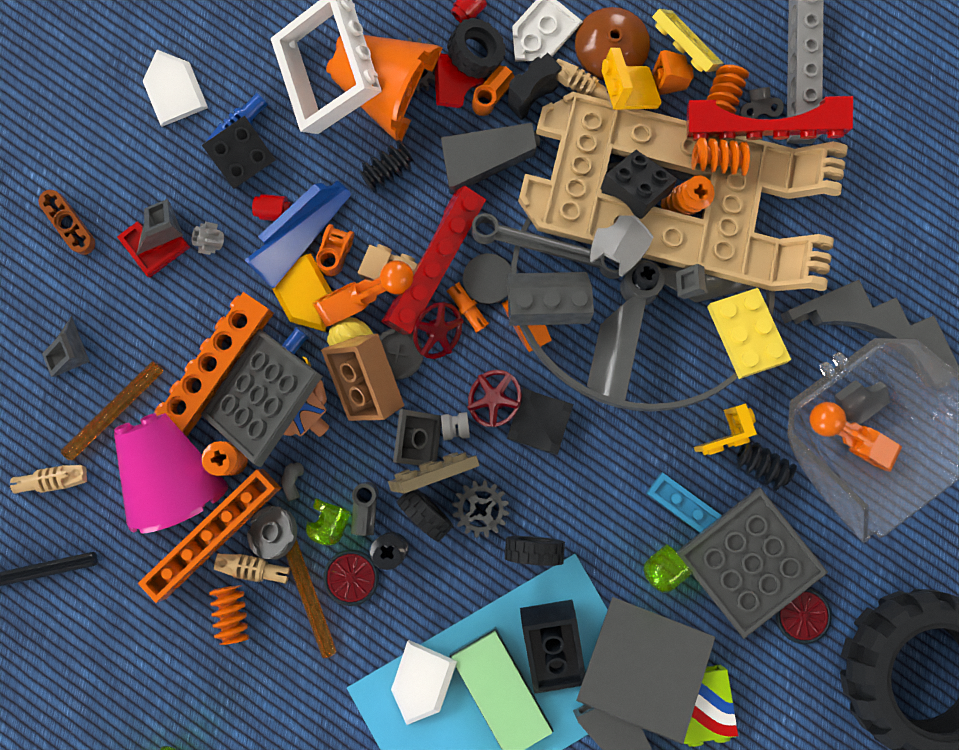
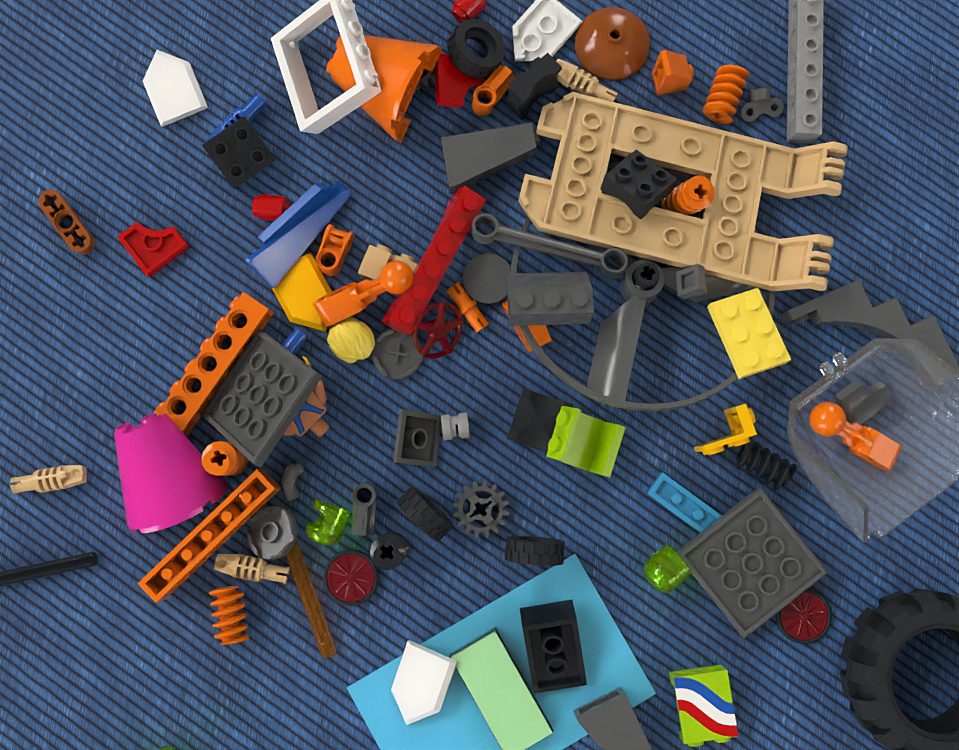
(65, 351): dark grey slope -> none
(112, 411): clear orange axle -> none
(159, 226): dark grey slope -> none
(207, 238): light grey gear -> none
(363, 378): medium nougat slope -> none
(386, 166): black piece -> none
(432, 472): dark tan plate -> none
(494, 398): dark red wheel -> none
(585, 441): none -> lime panel
(622, 242): light grey shield -> none
(629, 85): yellow bracket -> none
(646, 670): dark grey tile -> none
(686, 41): light yellow plate -> none
(722, 155): orange piece -> none
(830, 118): red arch -> none

